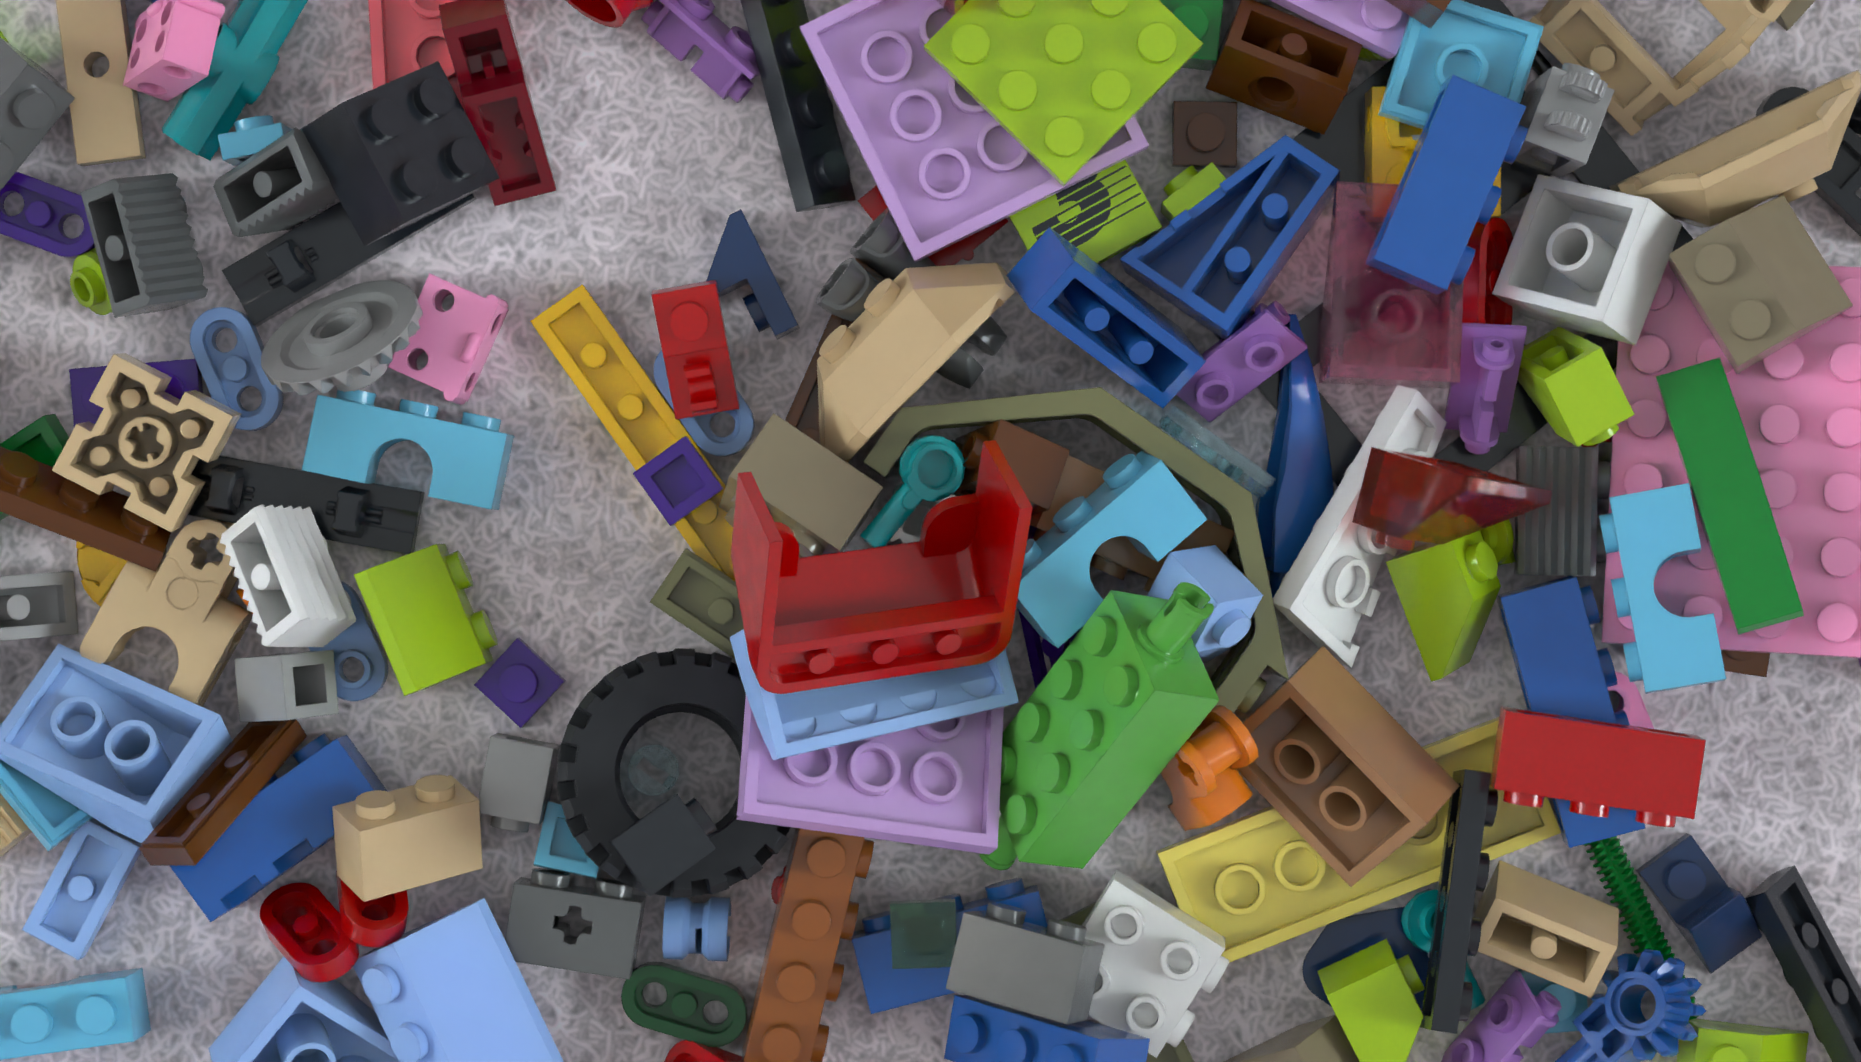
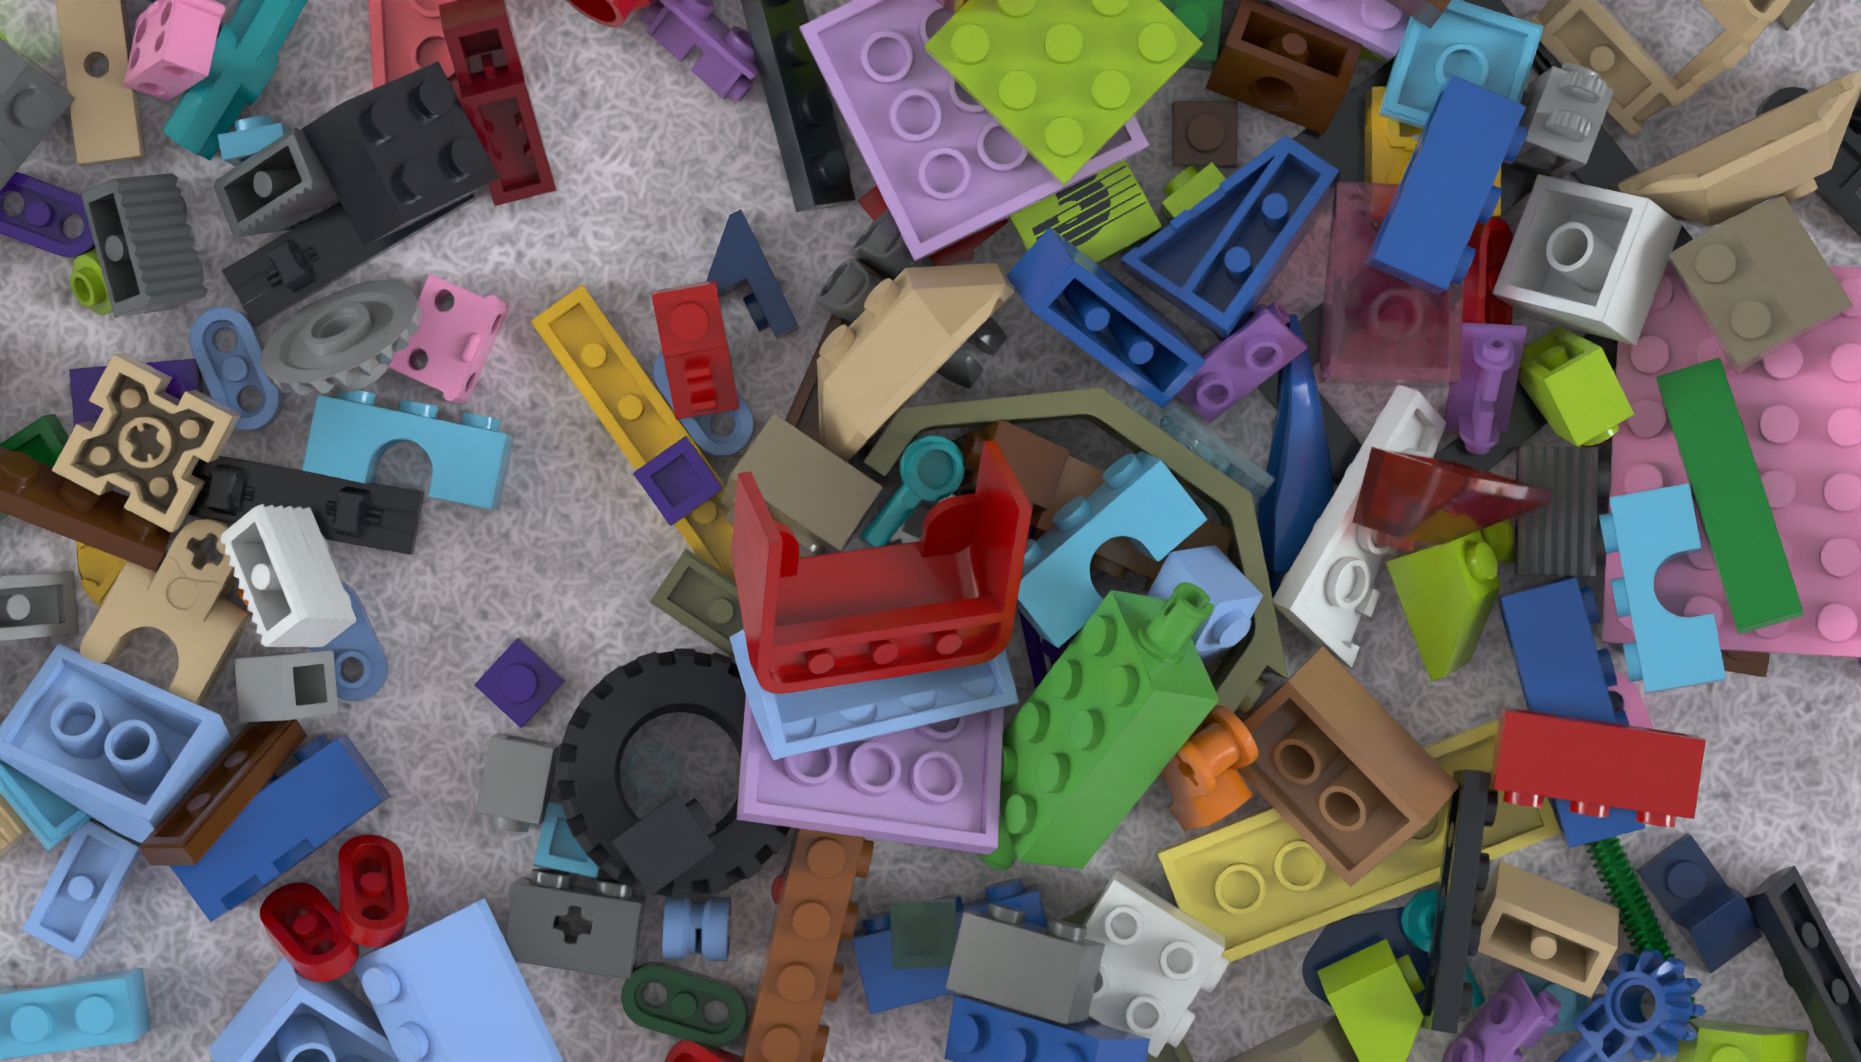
(407, 837): tan brick -> none
(427, 617): lime slope -> none

